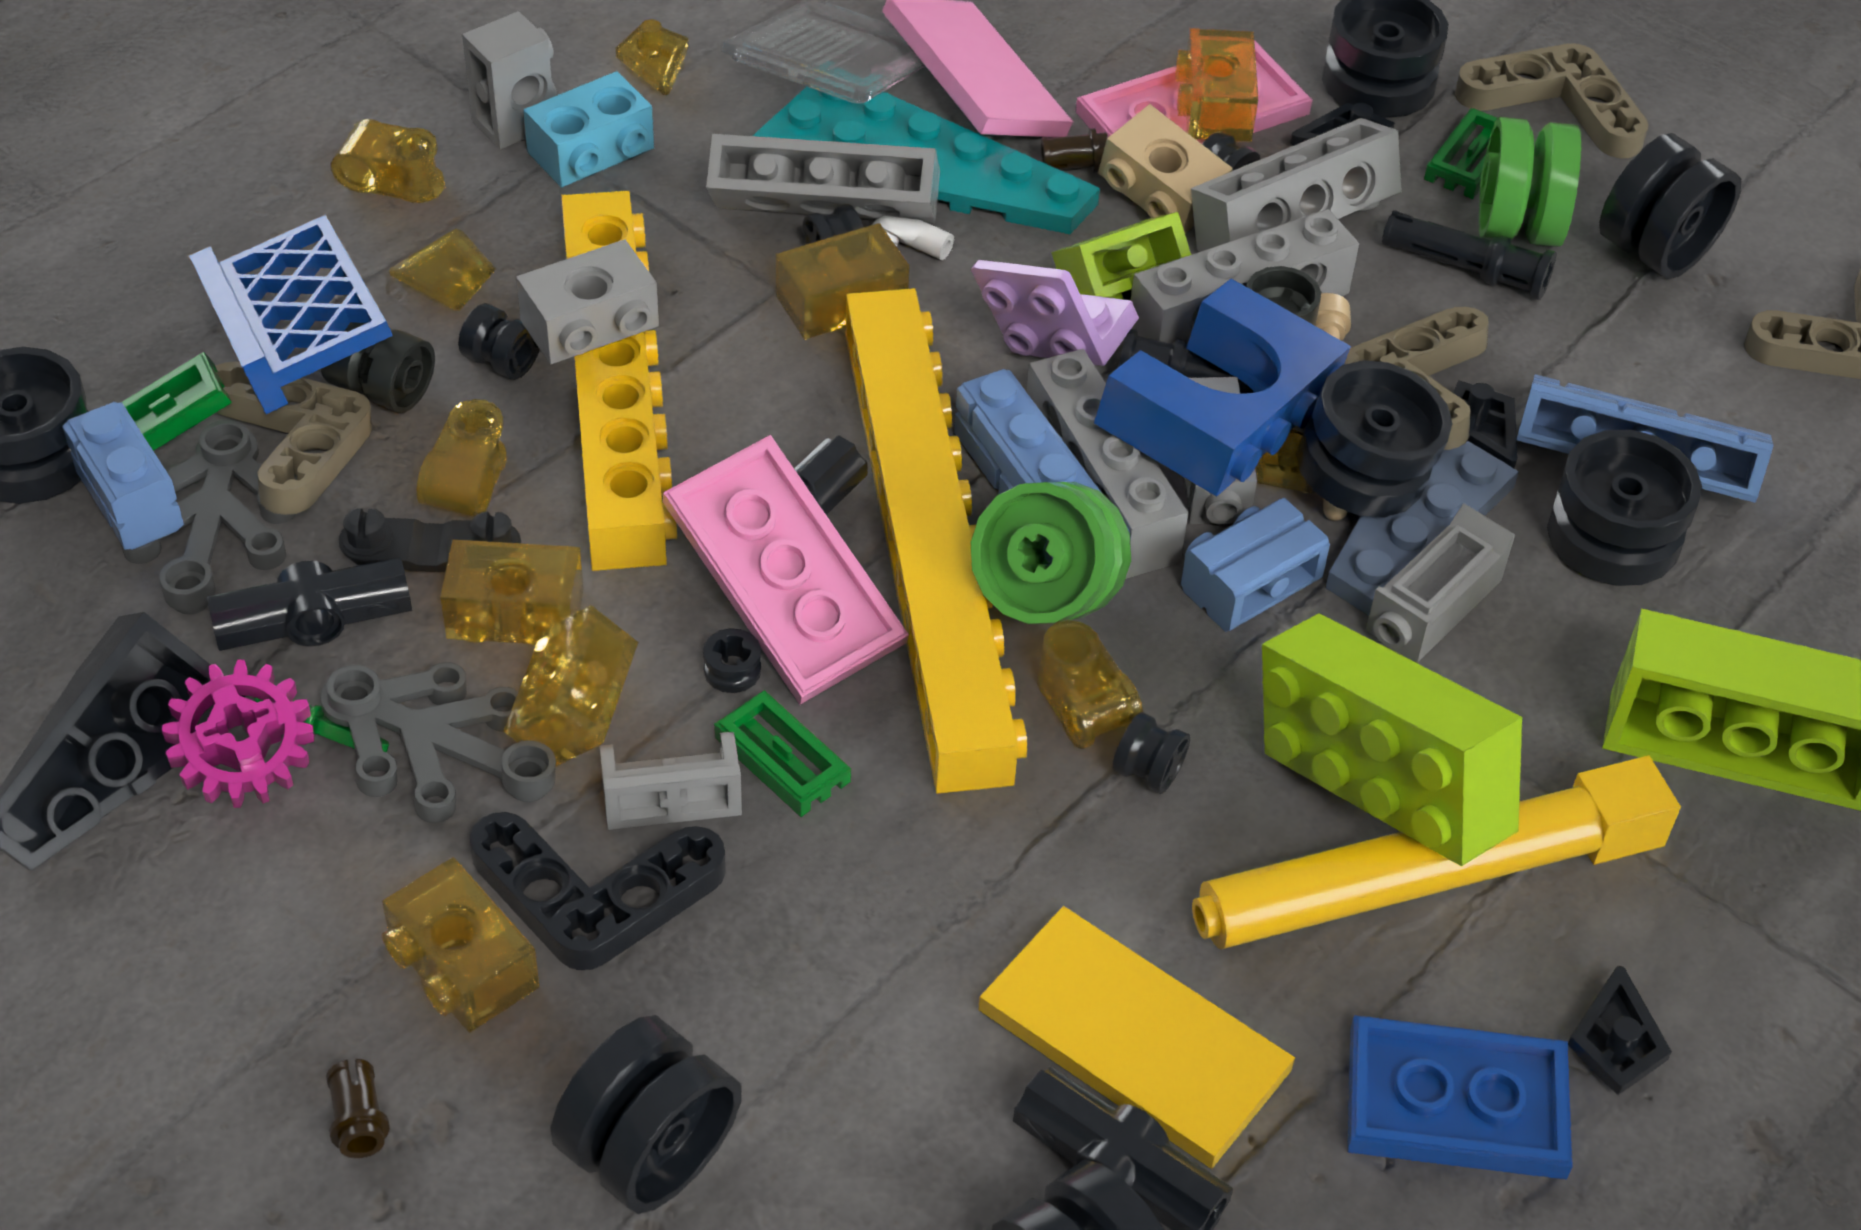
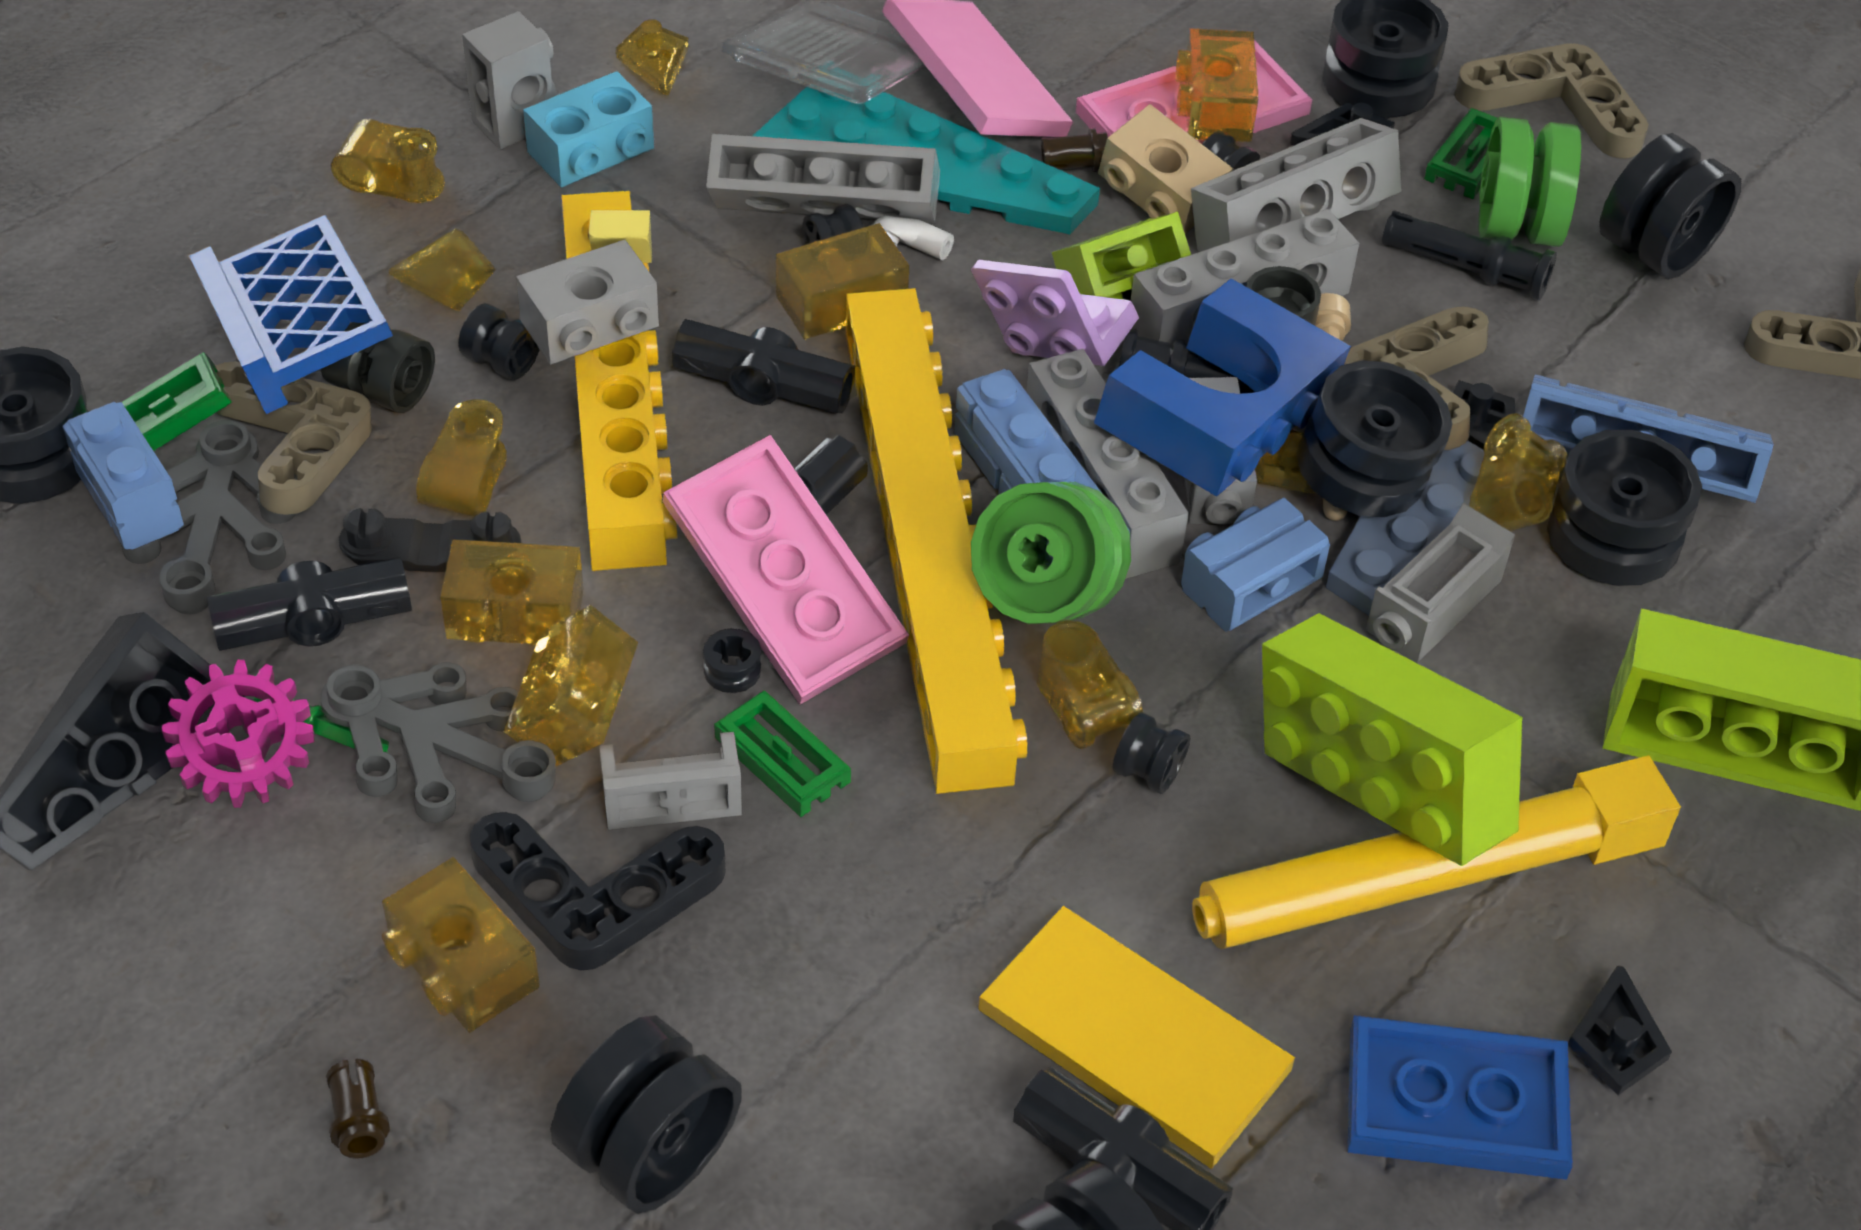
(616, 225): none -> light yellow slope
(763, 366): none -> black piece
(1521, 480): none -> clear yellow piece

